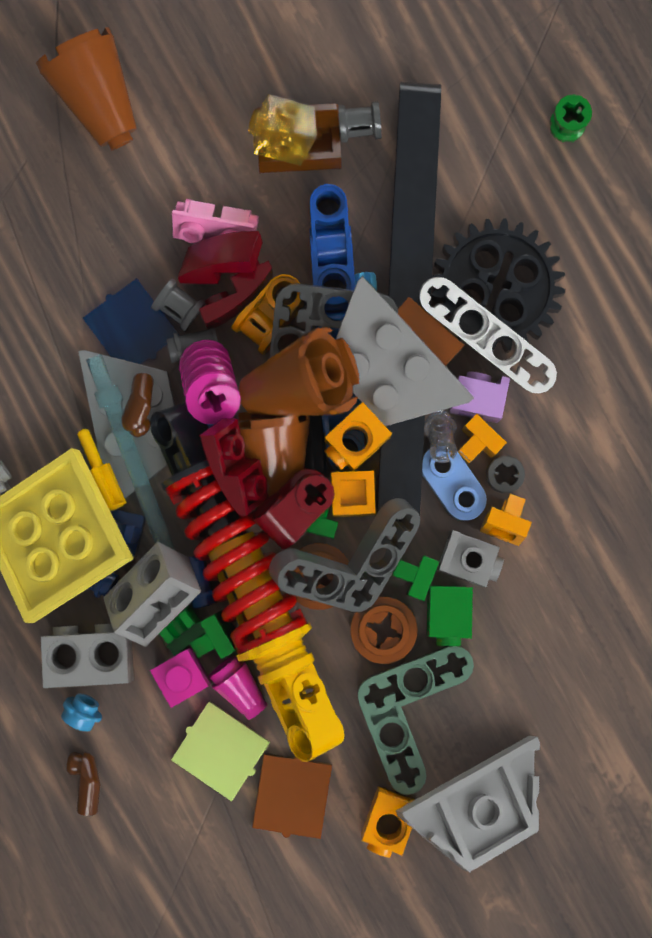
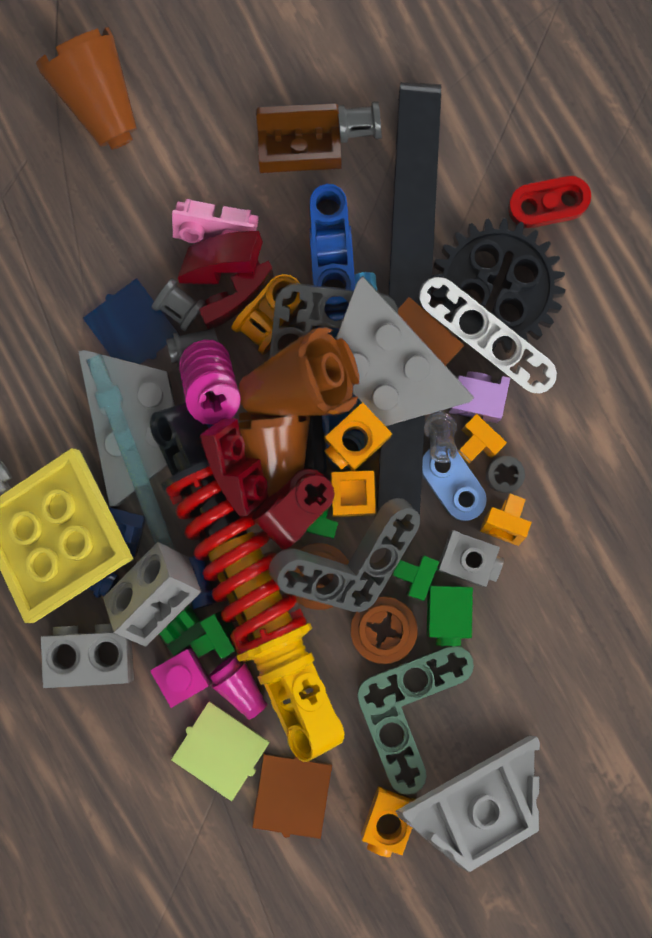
(81, 712): dark azure plate -> none
(89, 782): reddish brown arm -> none
(102, 472): yellow axle -> none
(138, 406): reddish brown arm -> none
(283, 129): clear yellow brick -> none
(548, 202): none -> red plate
(565, 108): green bush -> none

